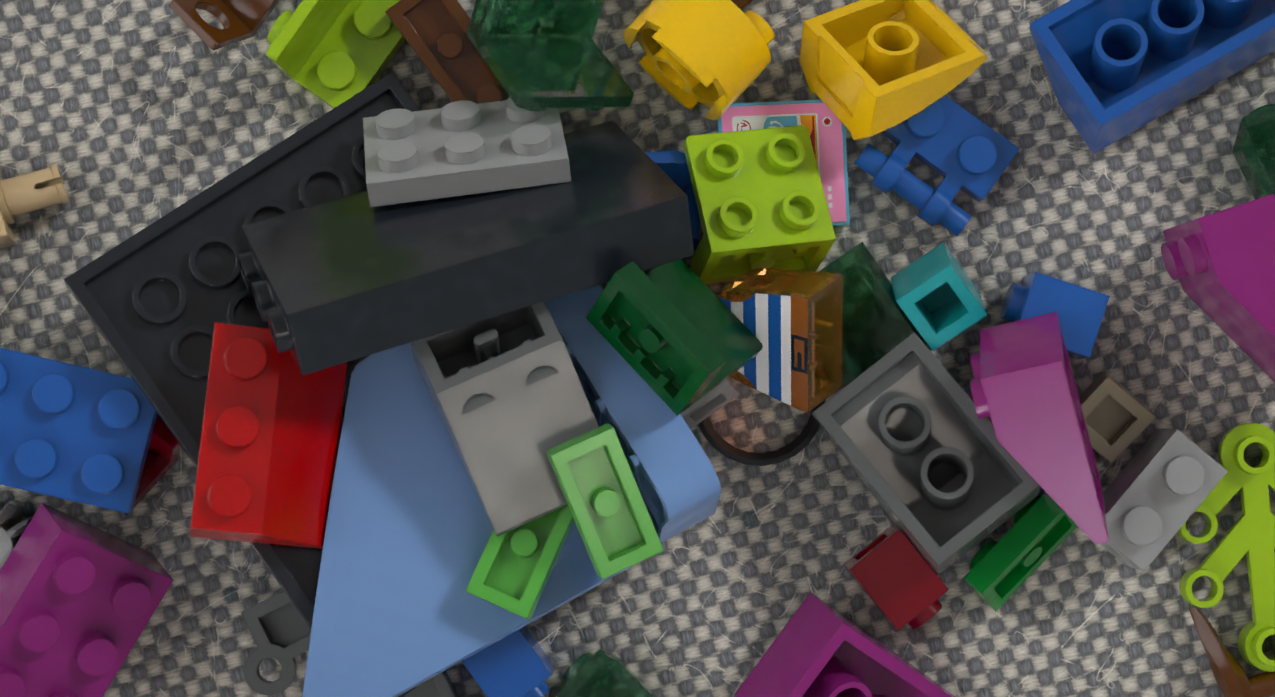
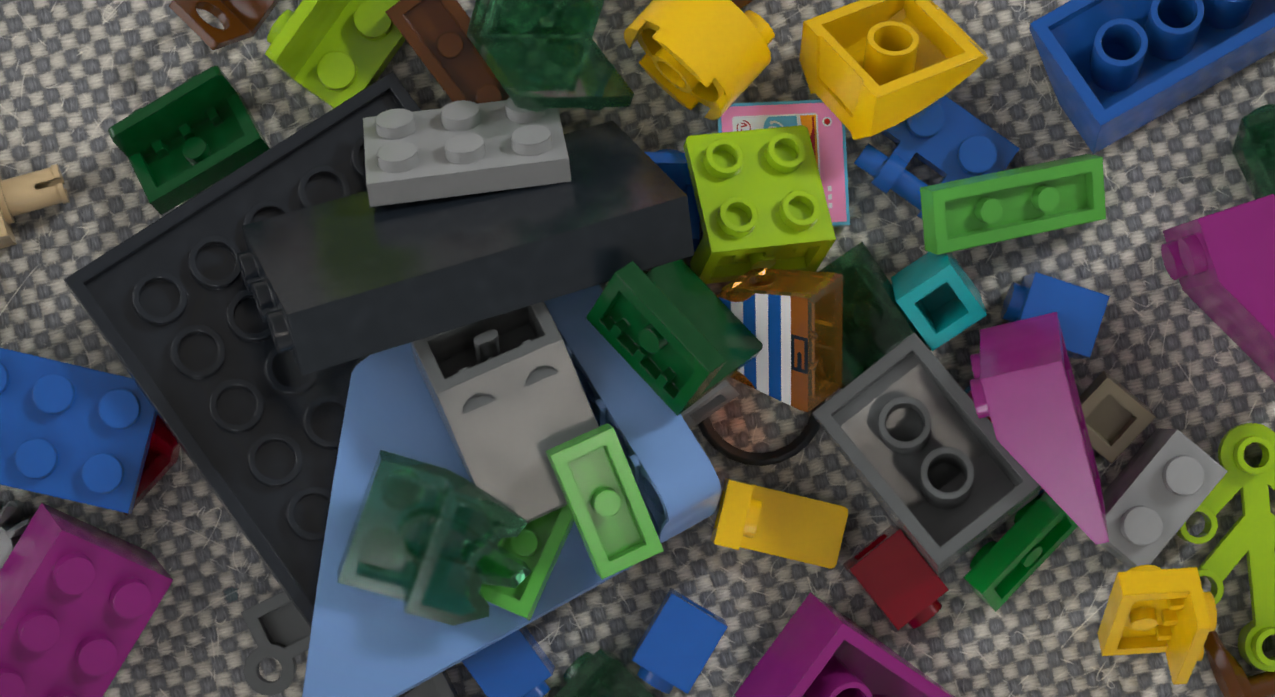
(189, 139): none -> dark green bracket
(265, 443): red slope -> none
(430, 541): none -> clear green plate
(677, 643): none -> blue brick
(779, 524): none -> yellow bracket
(1012, 203): none -> bright green plate
(1159, 613): none -> yellow bracket

